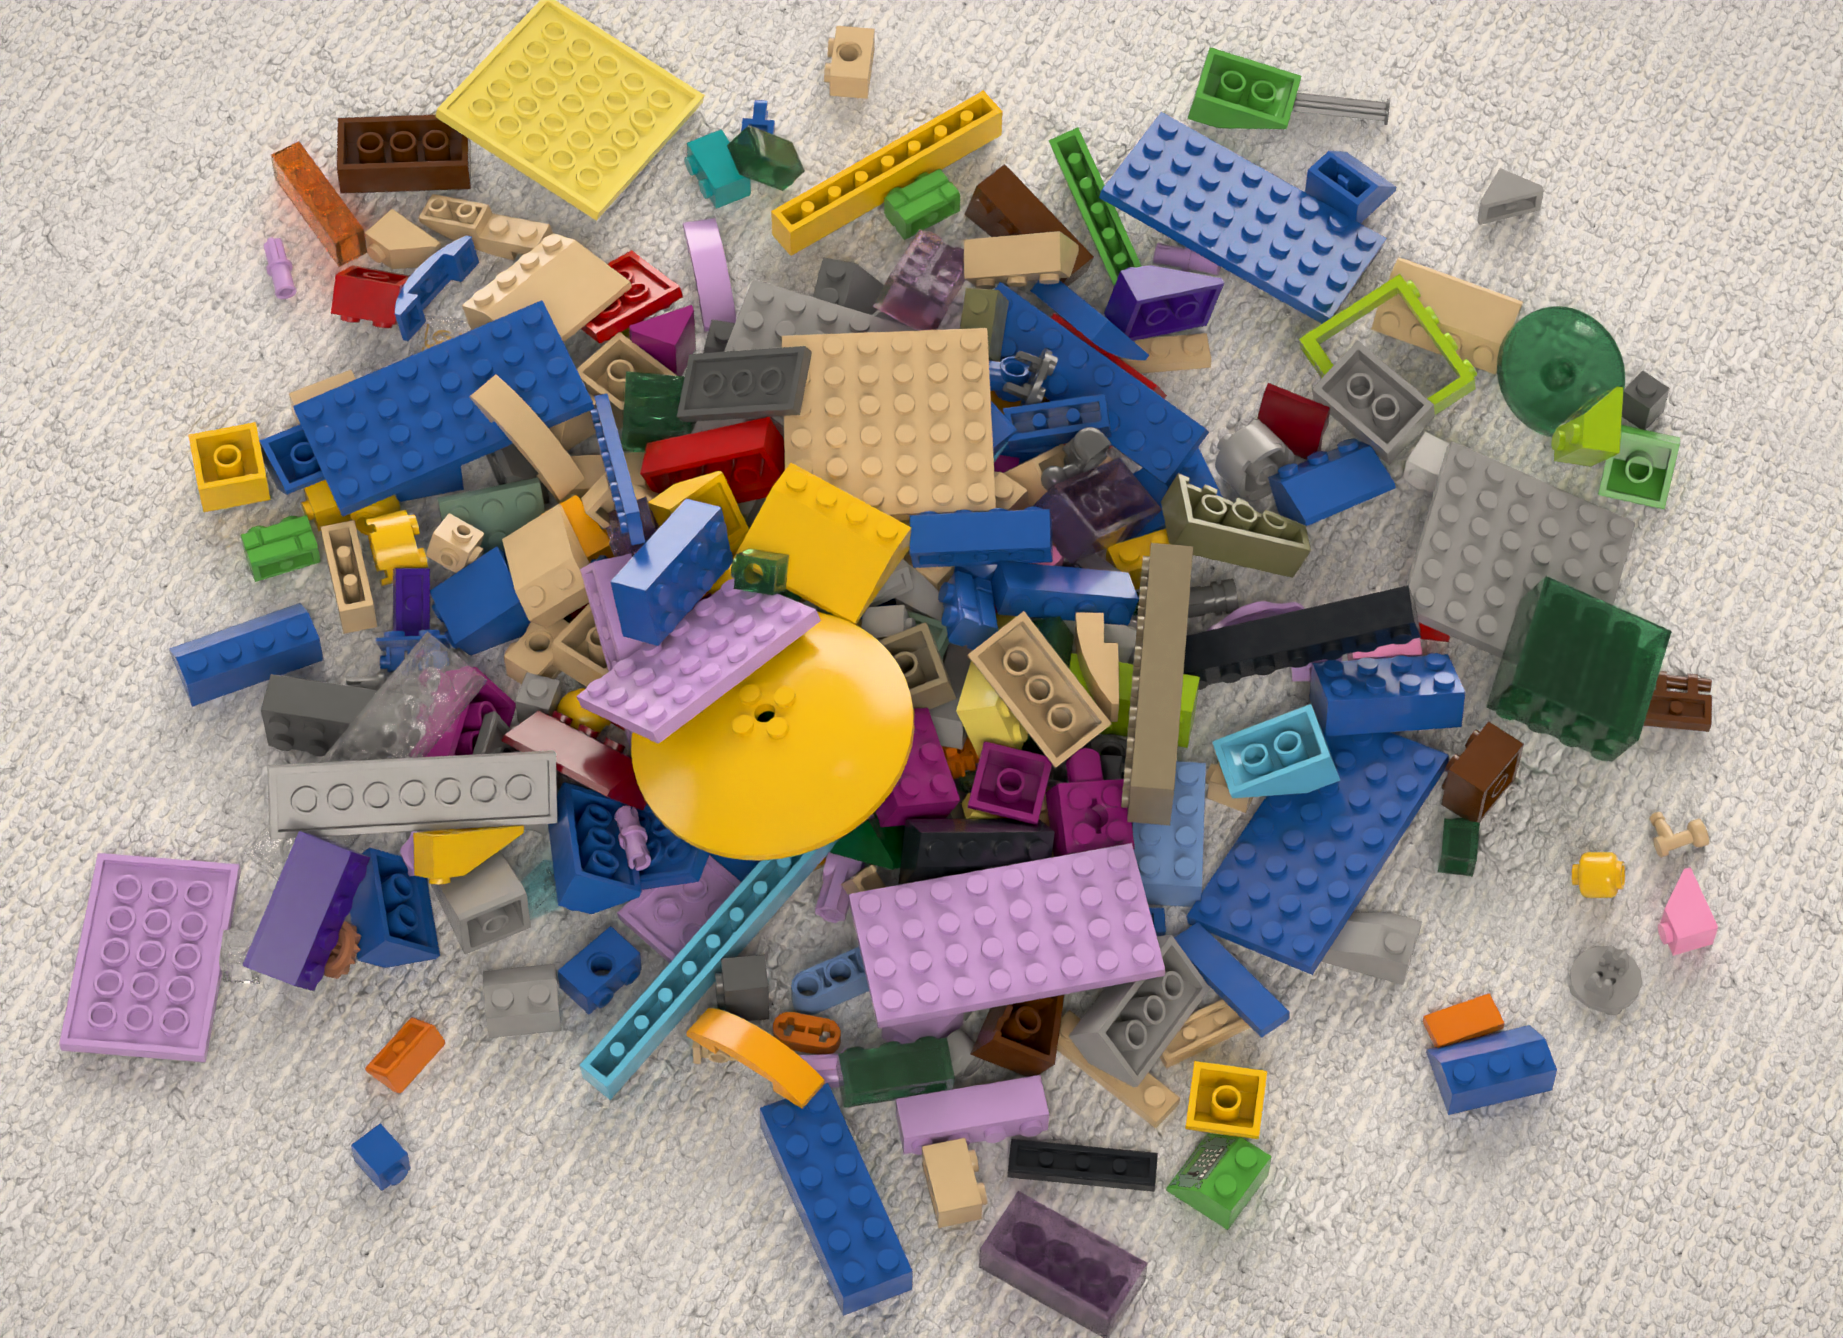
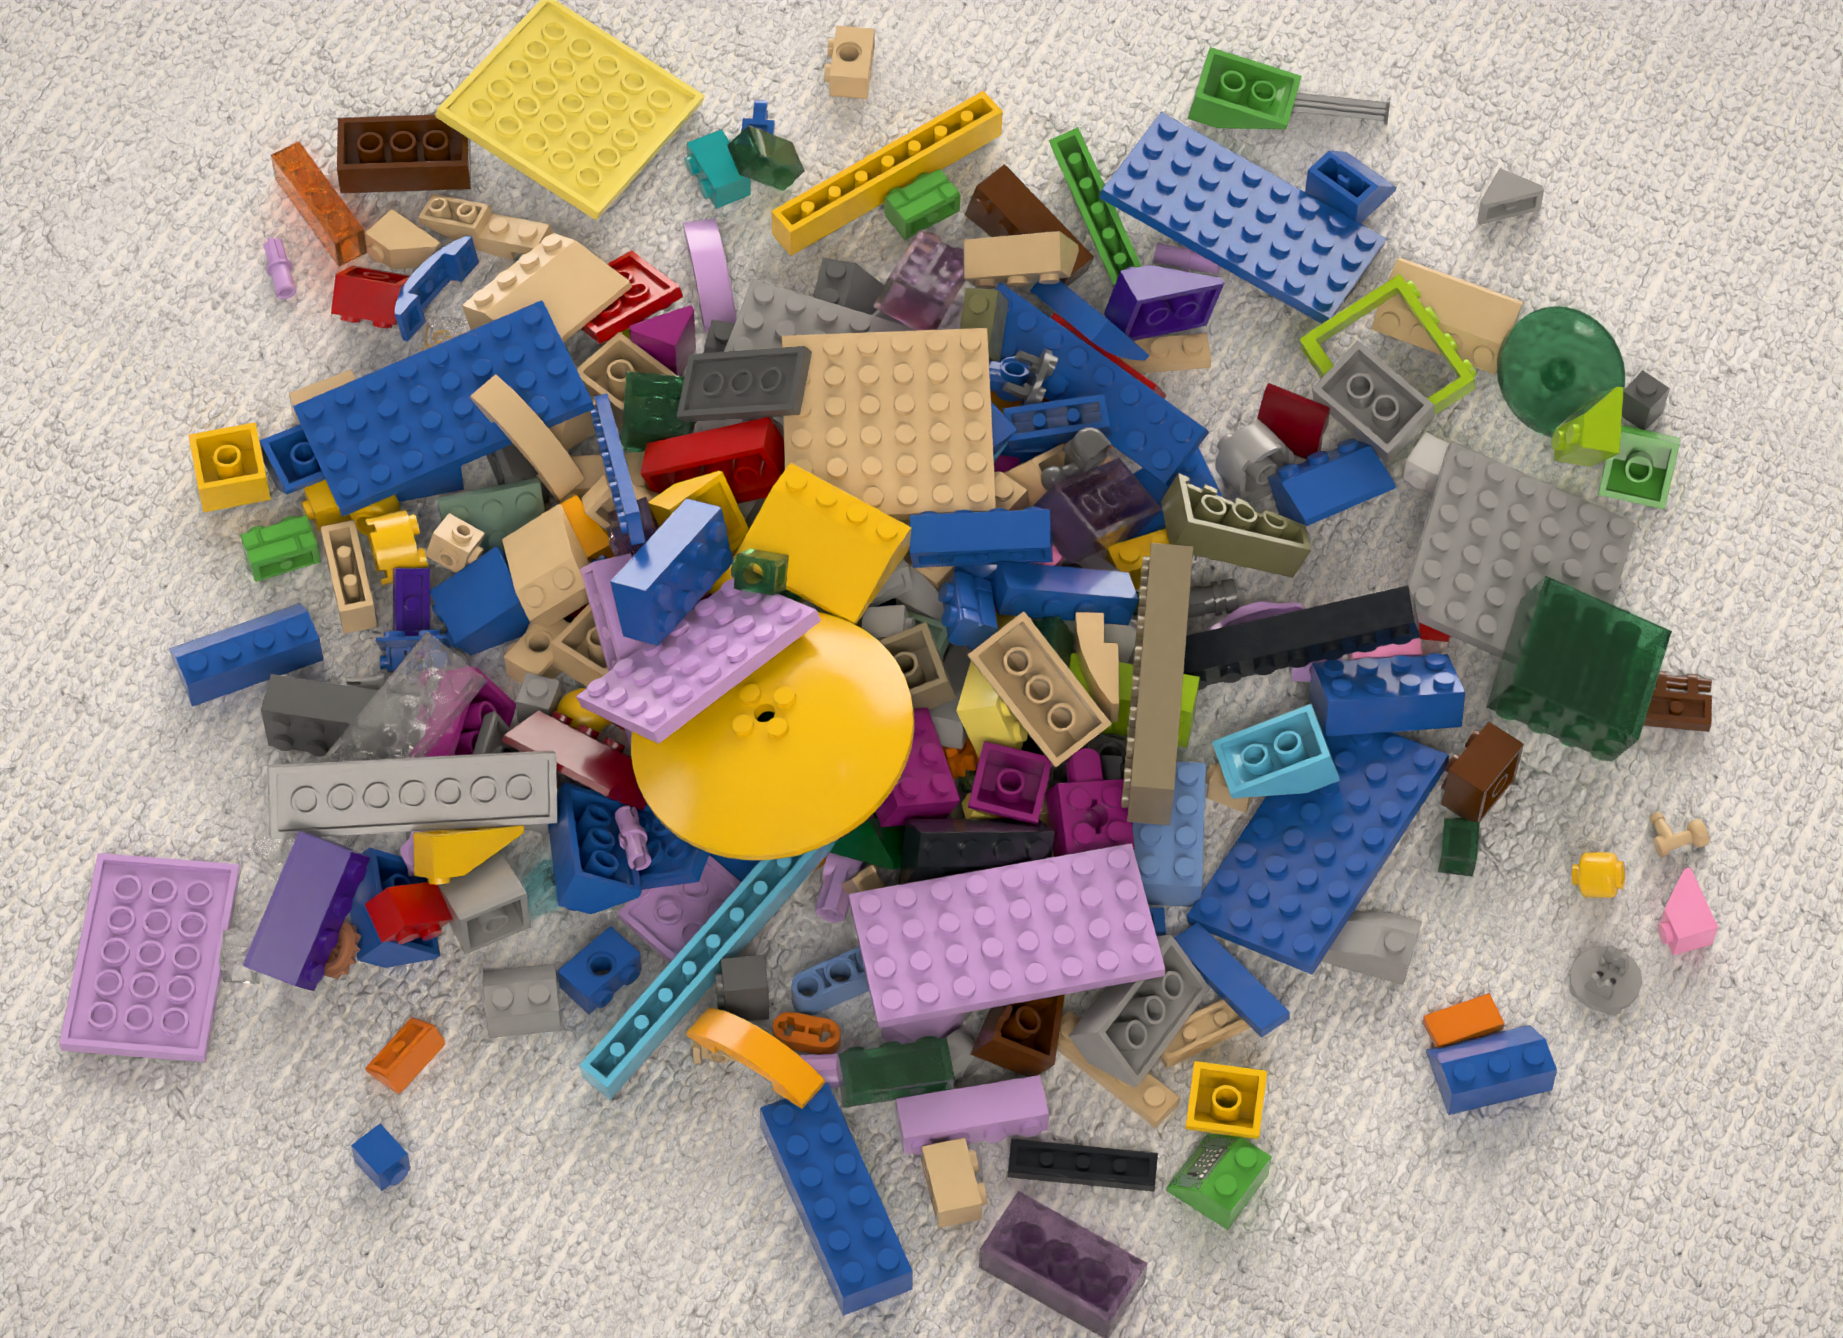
(409, 912): none -> red brick

